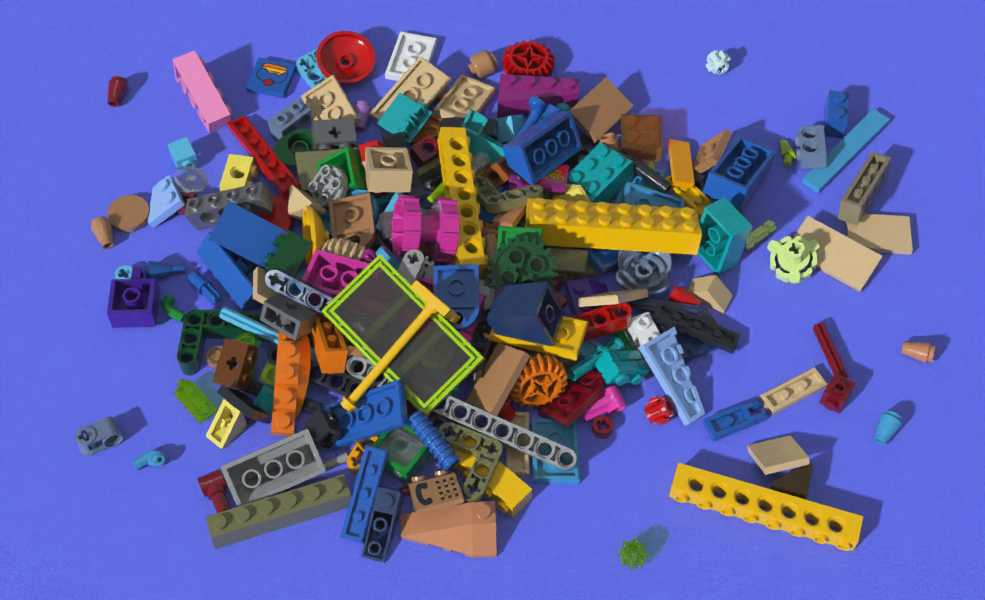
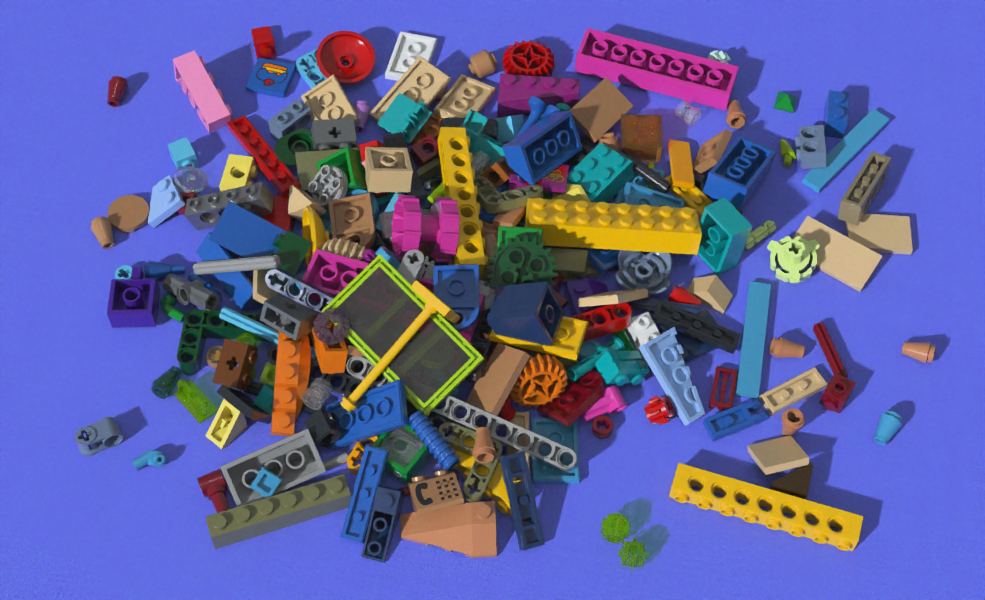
(166, 383): none -> cone
(191, 292): none -> dark grey piece
(236, 265): none -> light grey axle
(263, 42): none -> red bracket
(266, 483): none -> dark azure tile
(317, 394): none -> clear wheel
(340, 330): none -> gear
(483, 447): none -> nougat cone
(522, 500): none -> dark blue hinge
(615, 528): none -> clear neon green gear
(656, 68): none -> dark pink brick
(688, 113): none -> clear wheel
(720, 404): none -> dark red tile
(735, 117): none -> nougat cone
(753, 340): none -> dark azure tile
(785, 102): none -> green slope
(785, 348): none -> nougat cone
(792, 421): none -> nougat cone

